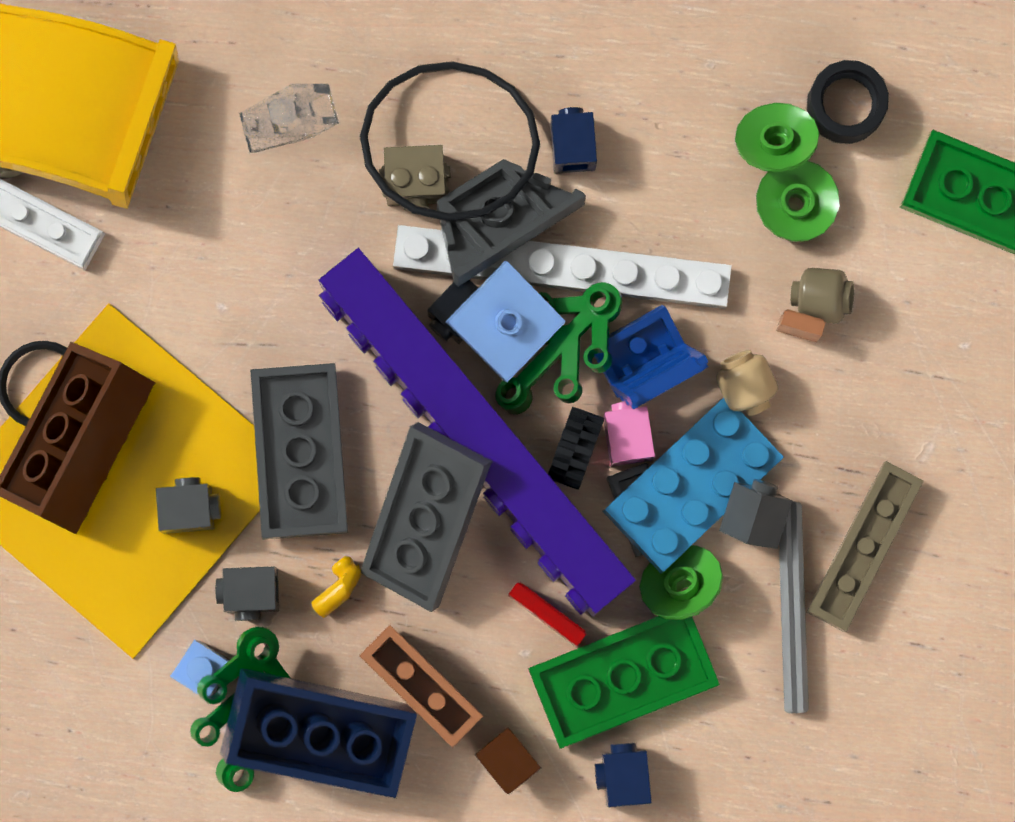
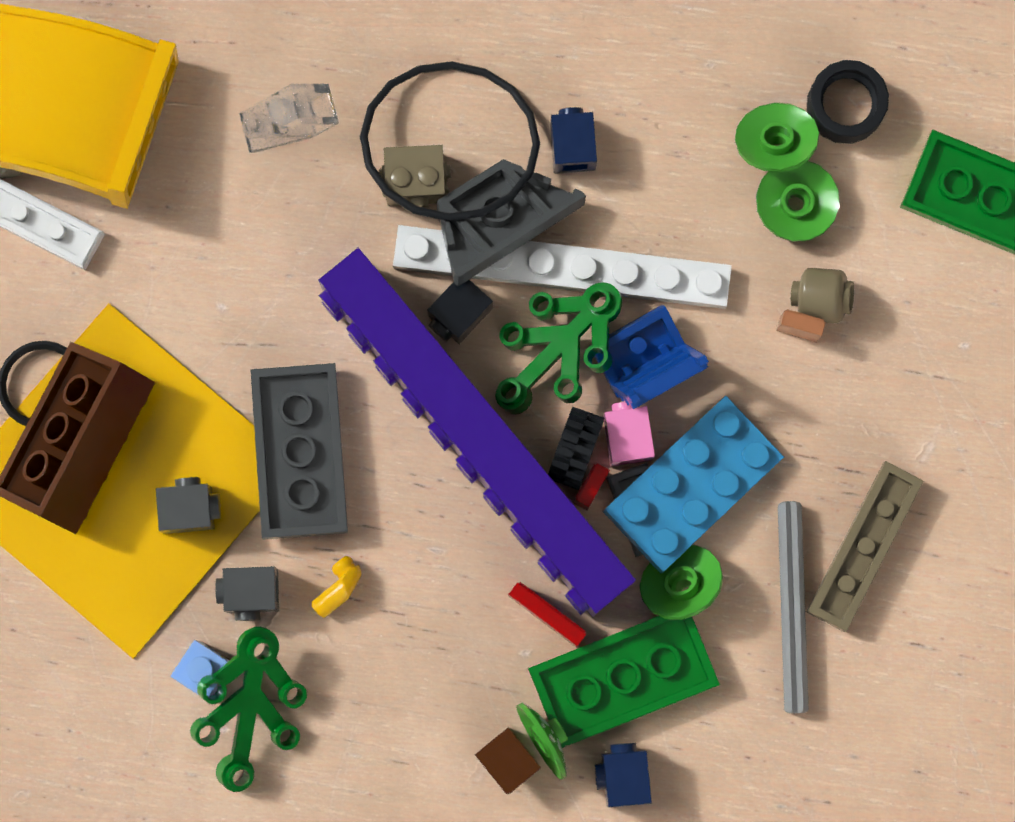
(318, 733): dark blue brick -> none
(421, 686): nougat brick -> none
(425, 516): dark grey plate -> none
(505, 321): light blue plate -> none
(546, 738): none -> bright green dish
(591, 486): none -> red tile
(747, 382): tan head -> none
(756, 514): dark grey brick -> none

